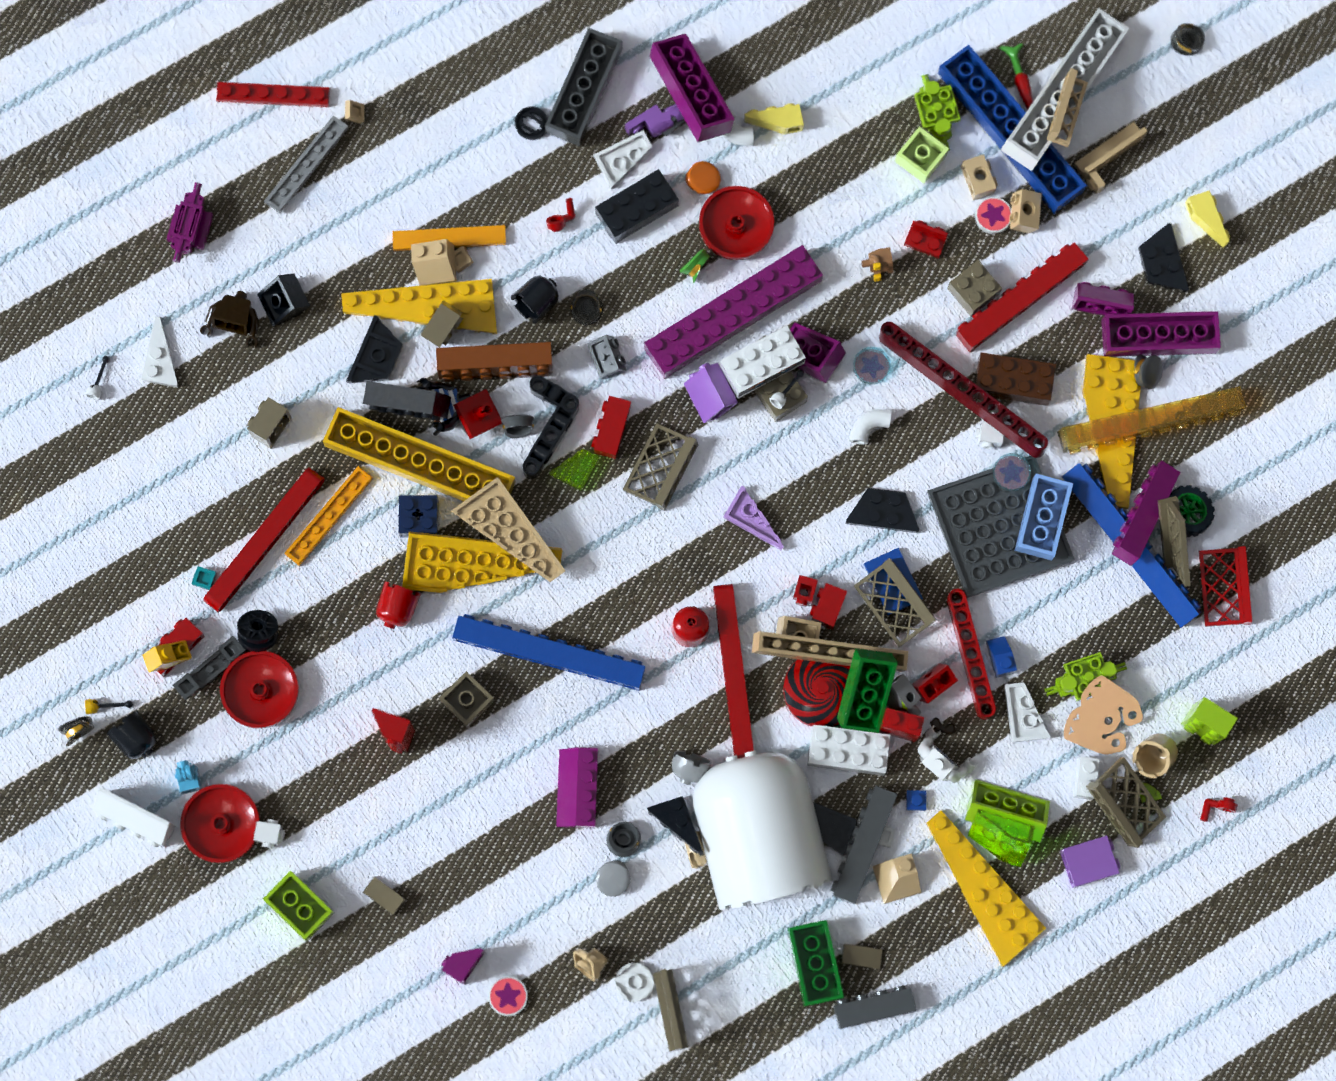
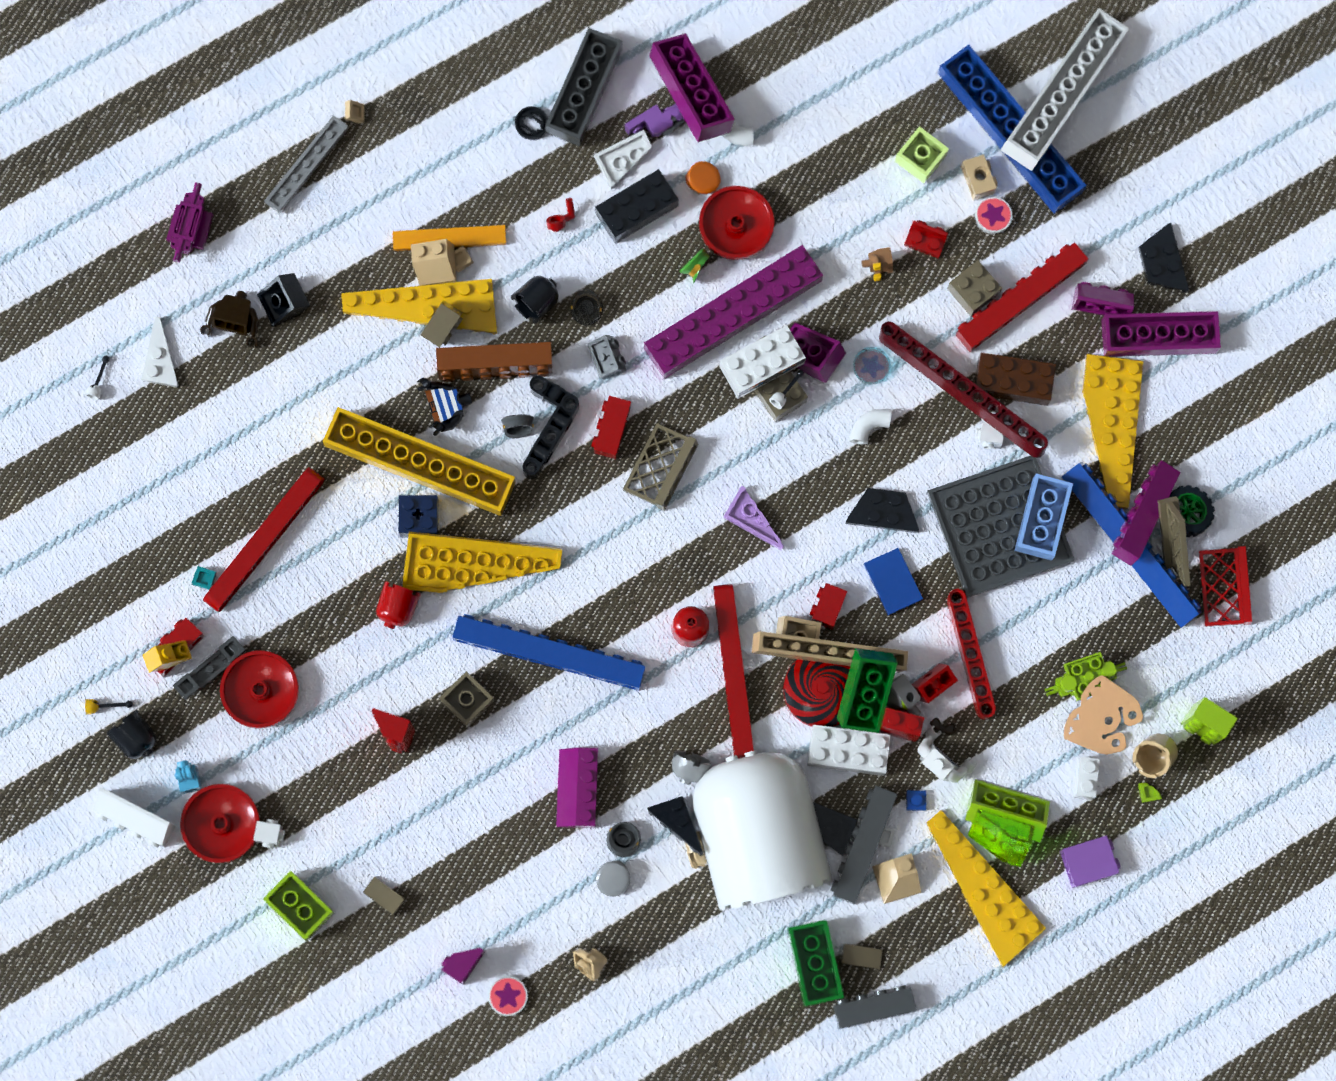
(76, 728): clear smoke piece -> none
(257, 630): black wheel -> none
(268, 422): dark tan brick -> none
(272, 94): red plate -> none
(328, 516): light orange tile -> none
(376, 355): black wing -> none
(406, 401): black brick -> none
(478, 414): red tile -> none
(502, 521): tan wing -> none
(576, 470): clear neon green wing -> none
(634, 982): white tile -> none
(670, 1010): dark tan fence -> none
(710, 392): medium lavender brick -> none
(781, 119): light yellow slope -> none
(807, 584): red brick -> none
(908, 592): dark tan fence -> none
(937, 109): lime piece -> none
(1001, 657): blue slope -> none
(1012, 472): clear light blue tile -> none
(1021, 79): piece -> none
(1022, 714): white wing -> none
(1031, 203): tan brick -> none
(1062, 109): tan fence -> none
(1095, 182): tan plate -> none
(1110, 149): tan fence -> none
(1118, 815): dark tan fence -> none
(1148, 371): dark grey piece -> none
(1151, 419): clear yellow brick -> none
(1187, 39): clear smoke piece -> none
(1205, 214): light yellow slope -> none
(1226, 804): red plate -> none

